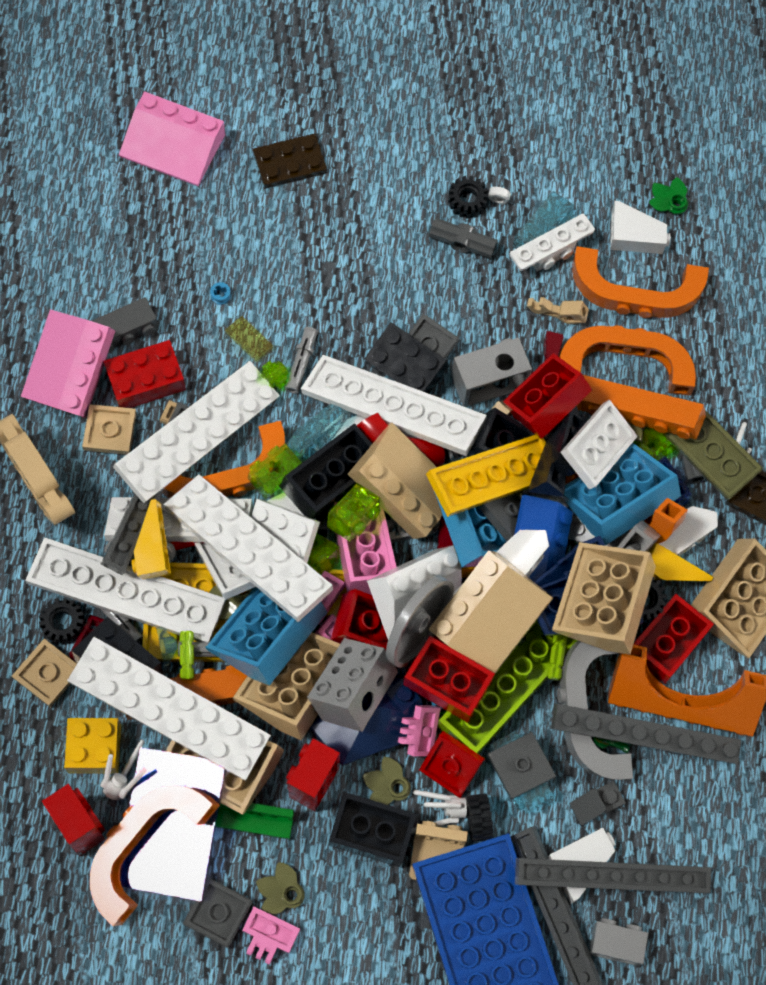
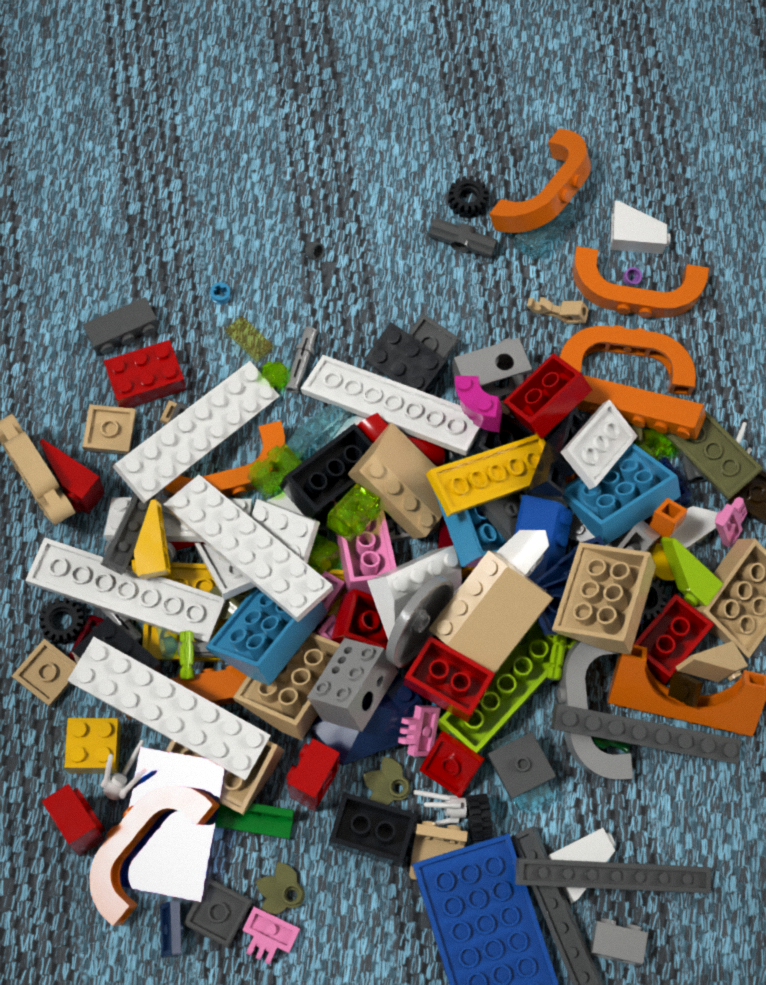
(68, 363): bright pink slope -> none
(78, 483): none -> red slope
(171, 929): none -> dark blue plate
(172, 138): bright pink slope -> none
(289, 160): dark brown plate -> none
(318, 247): none -> dark grey hinge
(477, 404): none -> dark pink brick
(499, 195): white tile -> none
(538, 211): none -> orange arch
(552, 344): dark red slope -> none
(553, 245): white bracket -> none
(597, 803): dark grey slope -> none
(638, 276): none -> medium lavender hinge
(665, 197): green plate -> none
(685, 688): none -> dark brown bracket
(690, 574): none -> lime slope
(715, 663): none -> tan slope
(729, 521): none -> bright pink hinge

